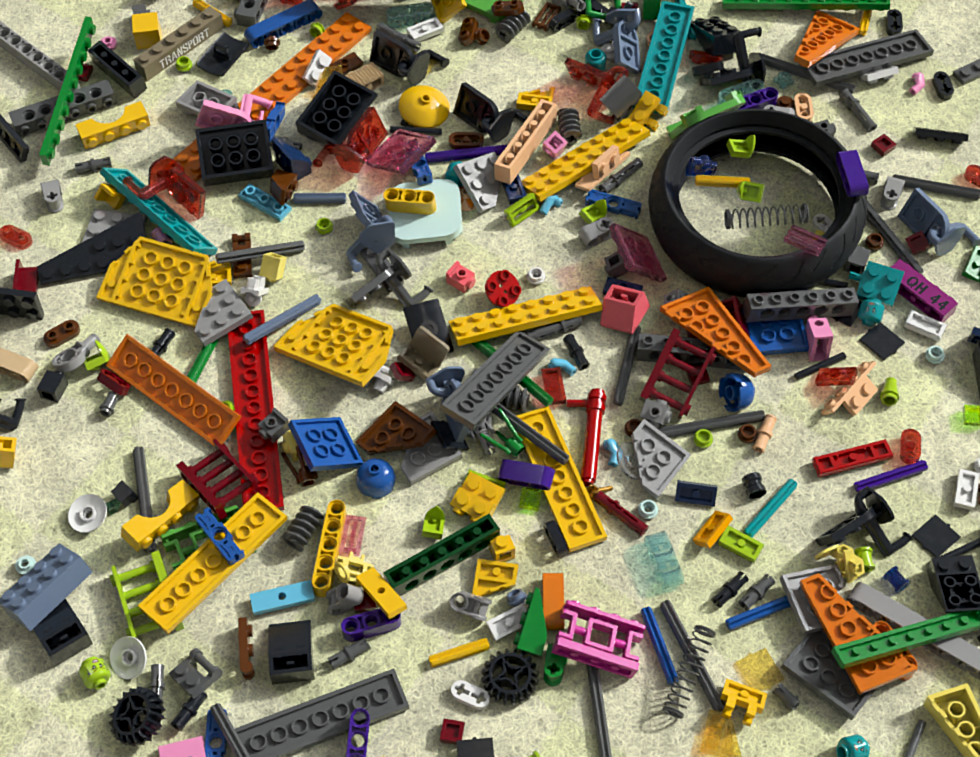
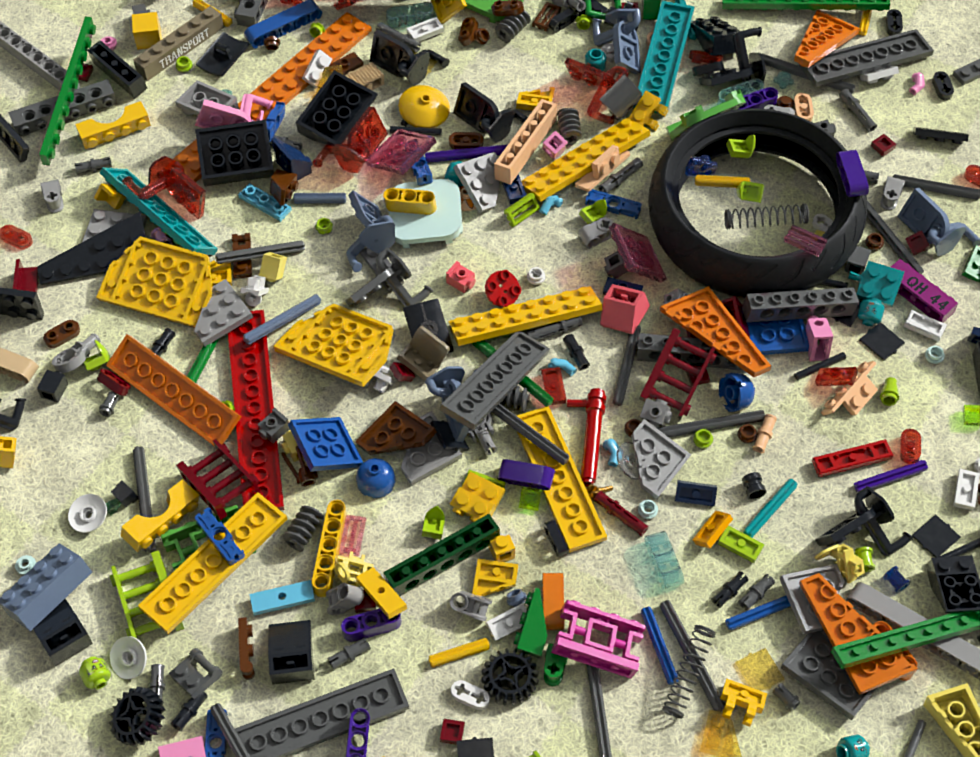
(512, 446): green plant -> none

